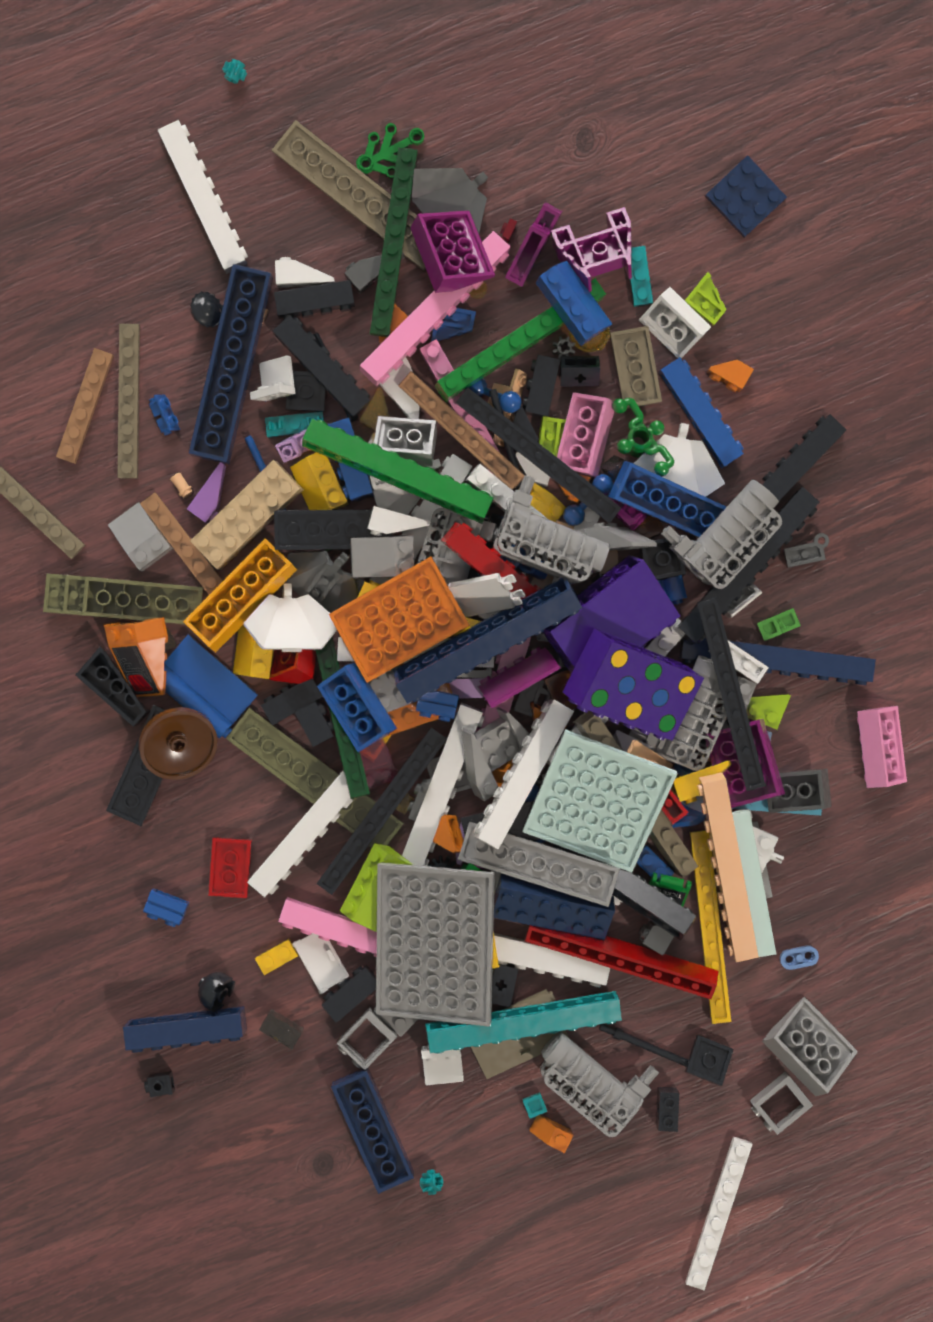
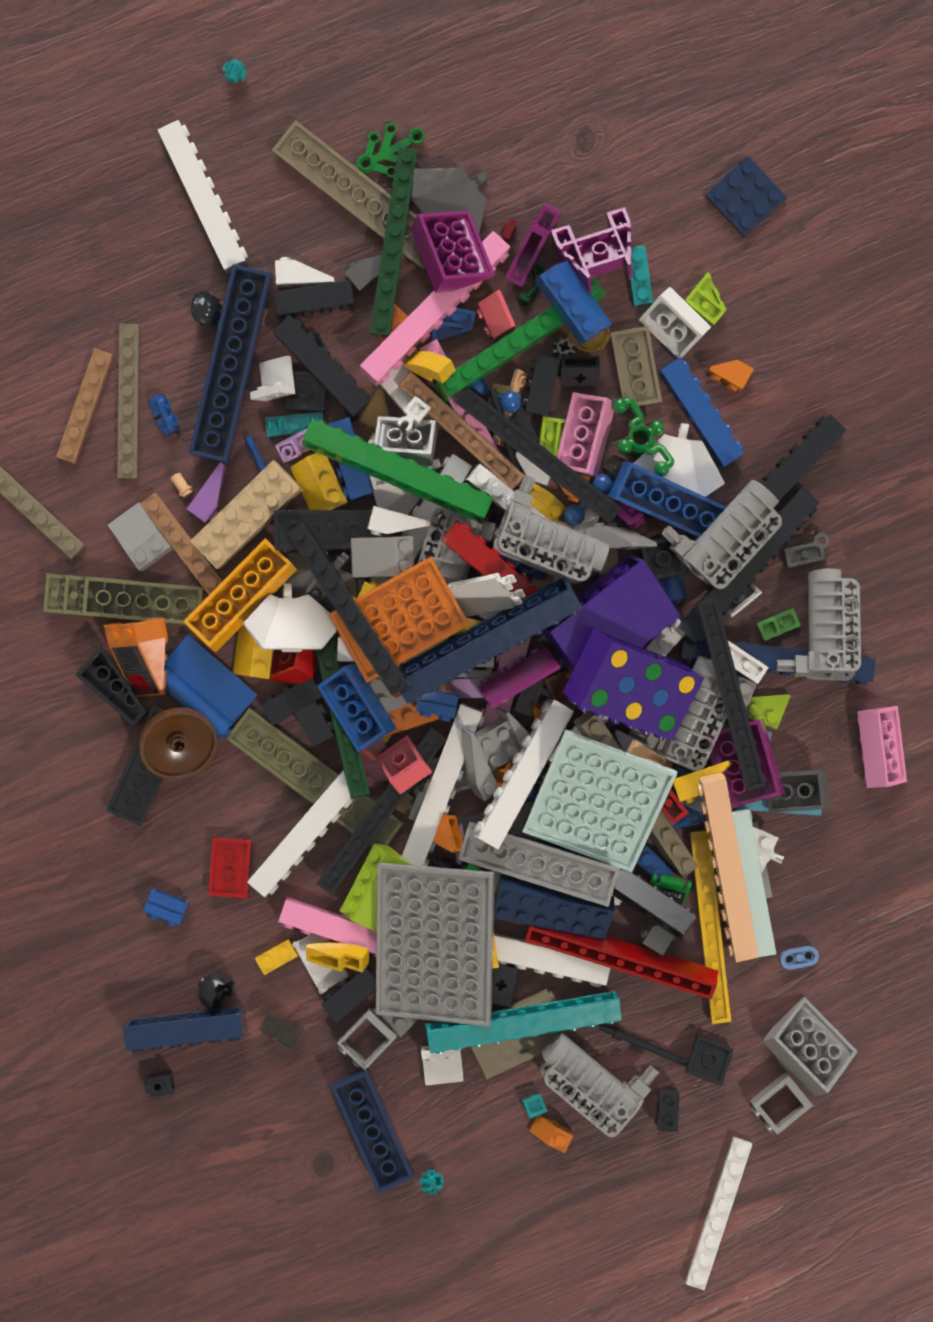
(338, 956): none -> yellow slope
(350, 610): none -> black brick
(403, 764): none -> coral slope
(414, 412): none -> white plate
(430, 366): none -> yellow slope
(496, 316): none -> coral slope
(525, 298): none -> dark green piece
(828, 628): none -> light grey piece

